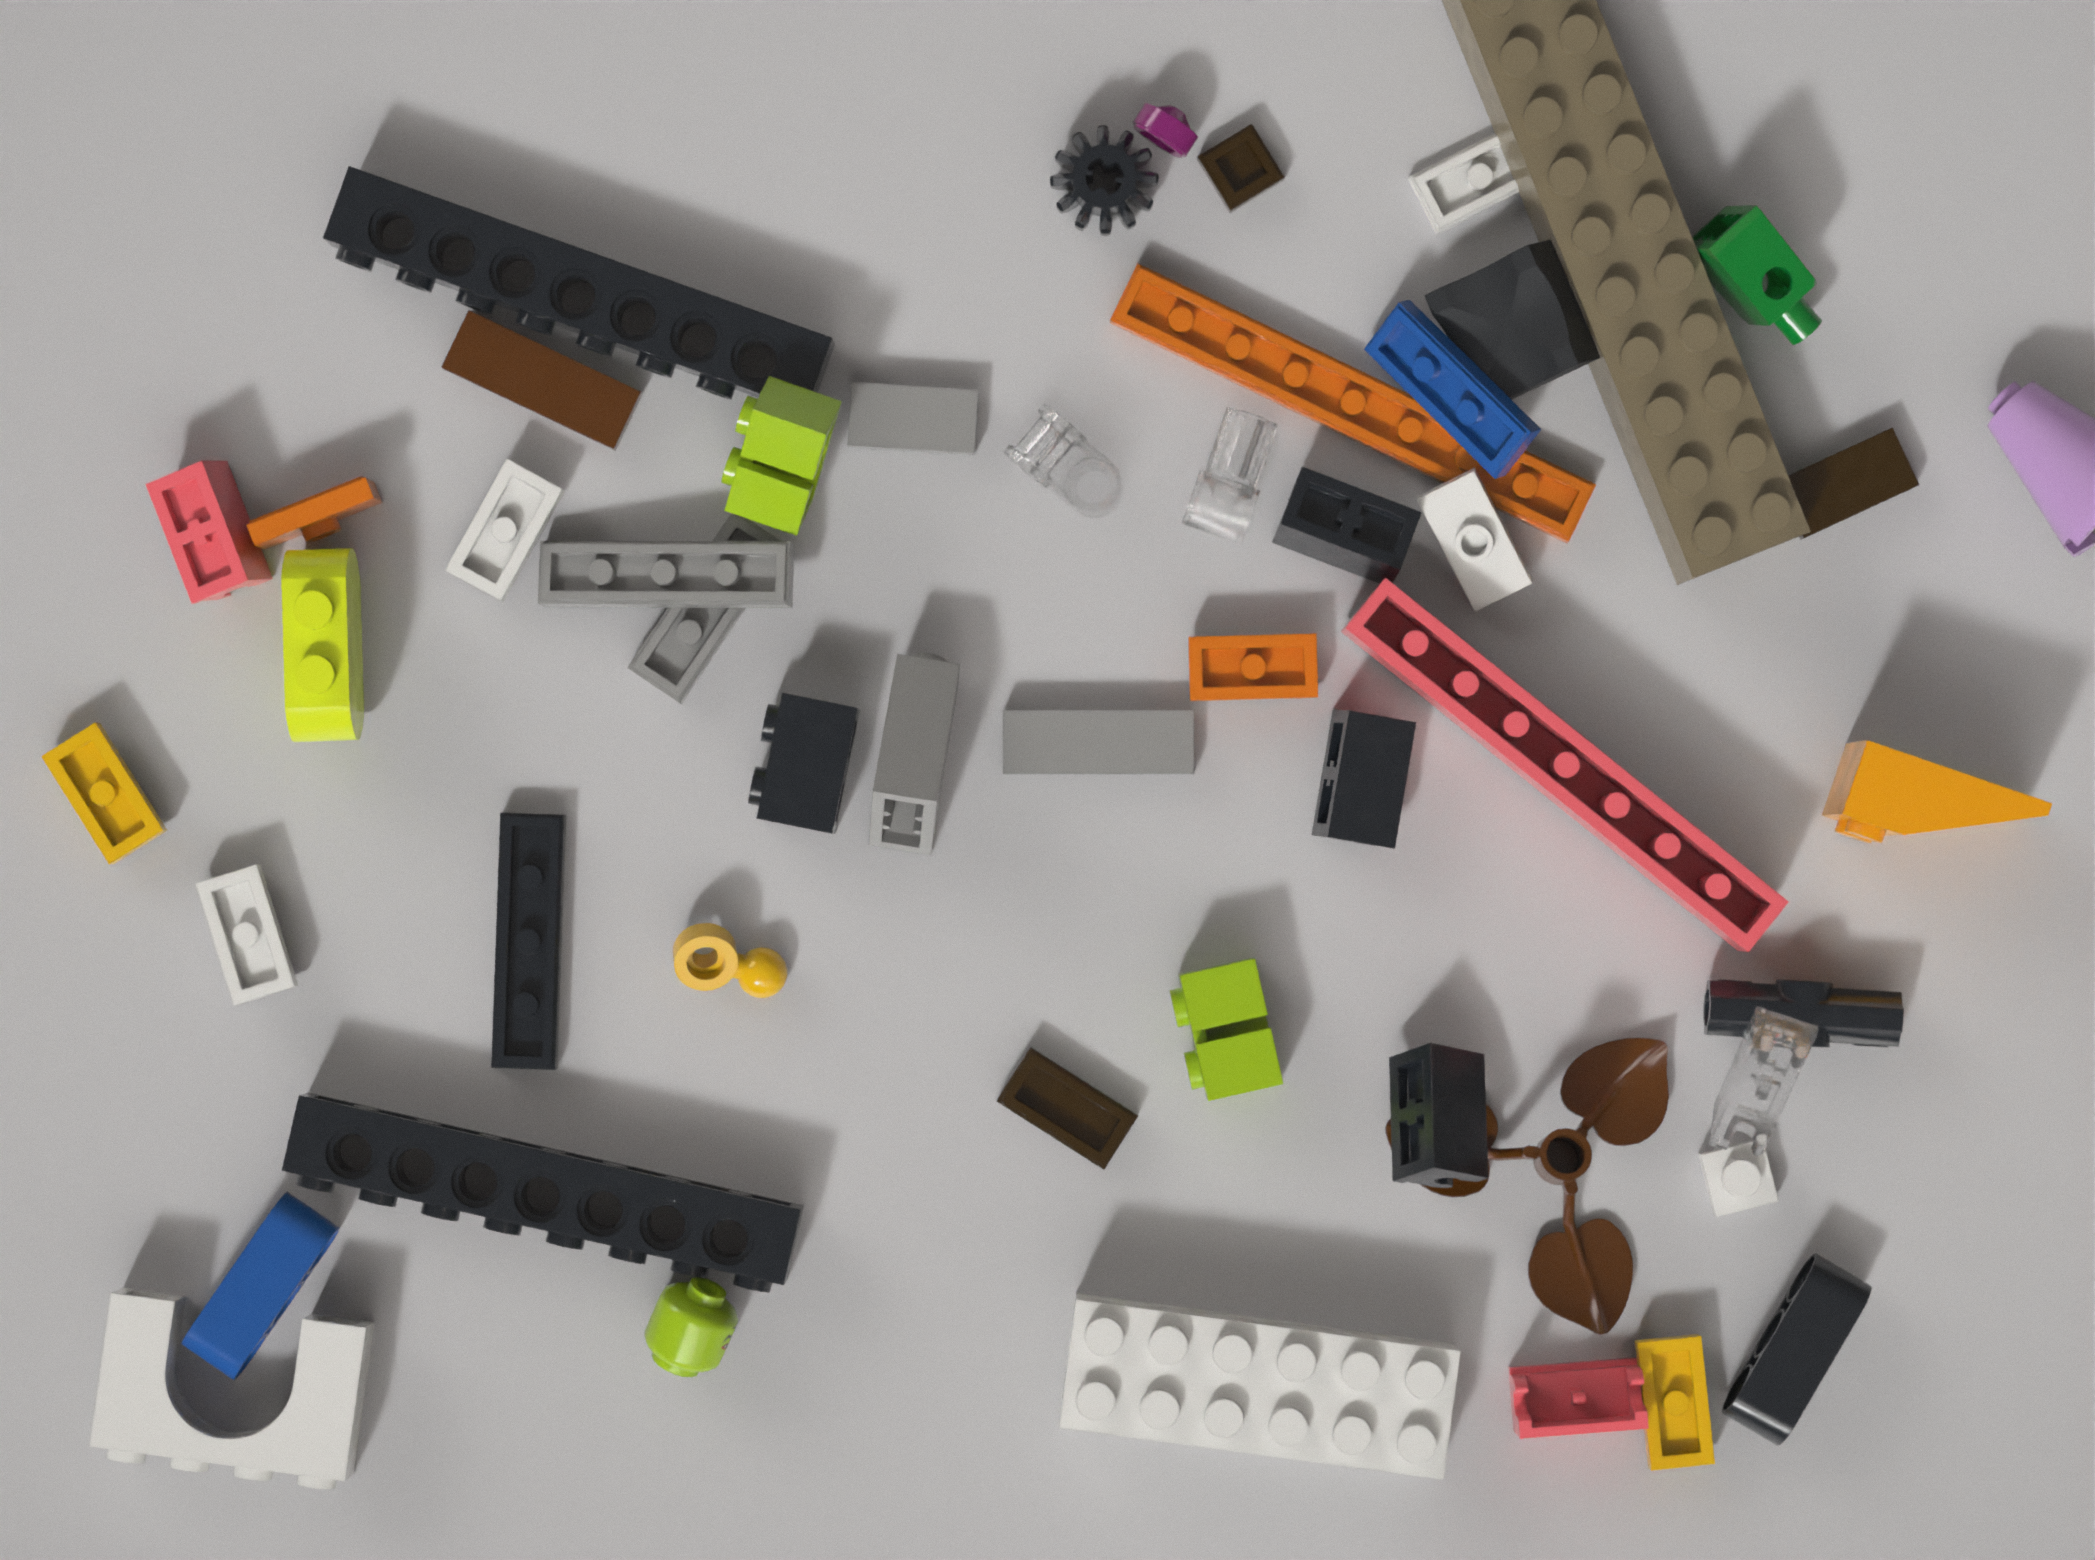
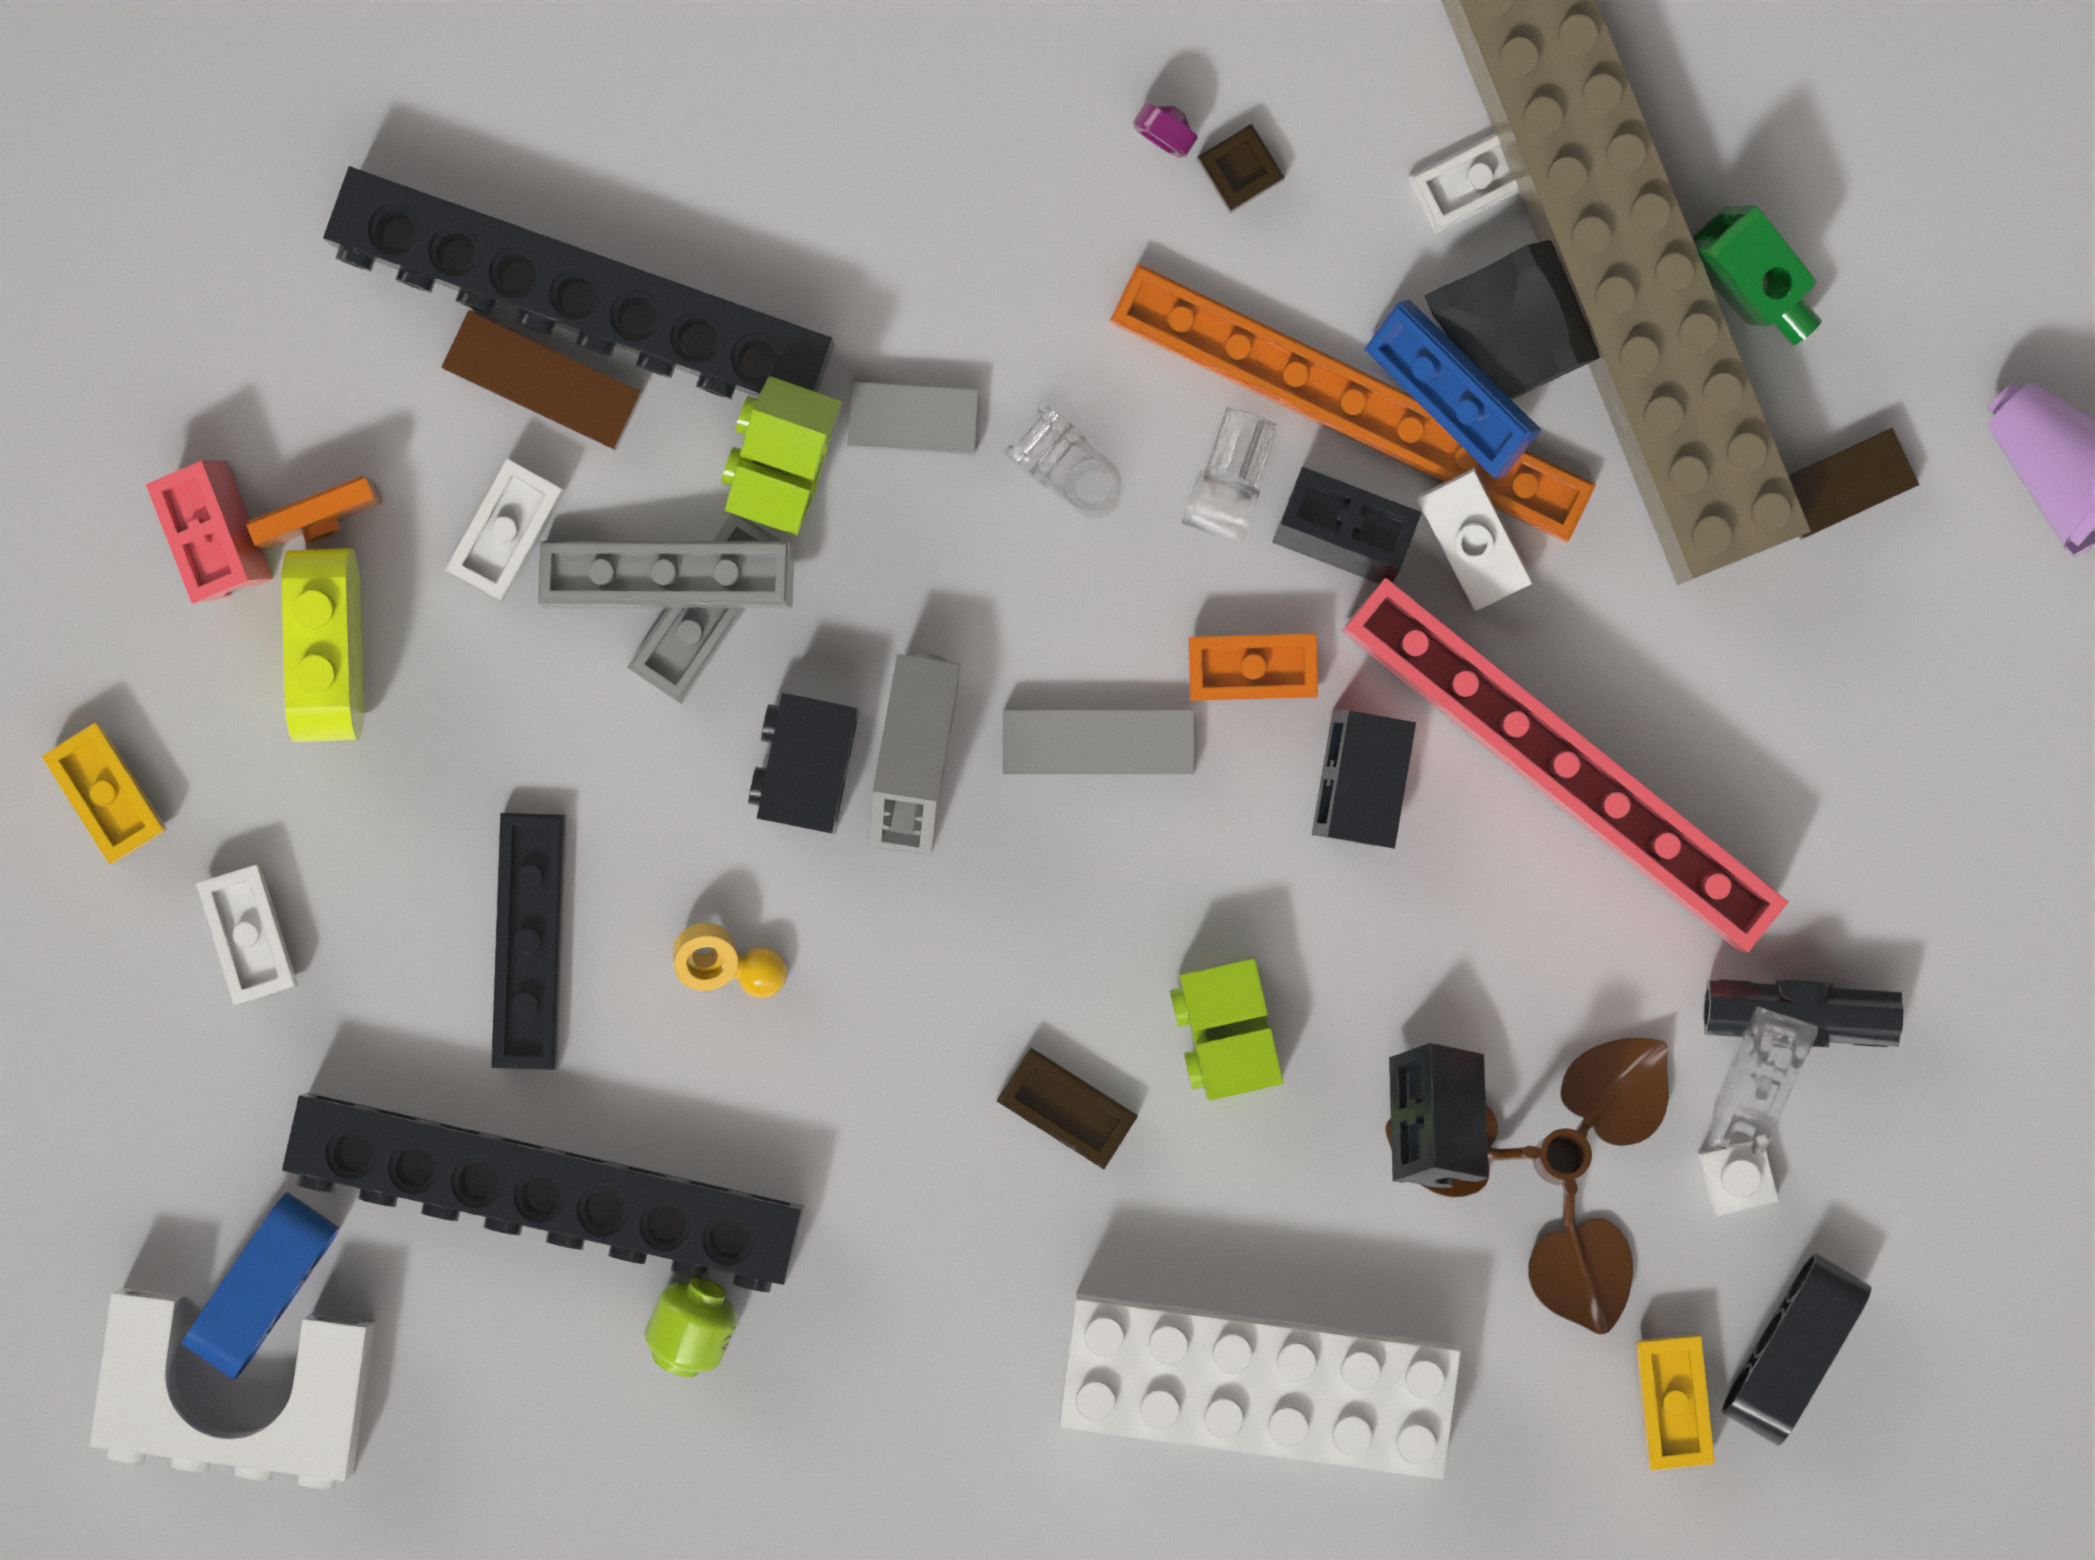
(1109, 159): black gear -> none
(1577, 1398): coral hinge -> none
(1900, 794): light orange slope -> none

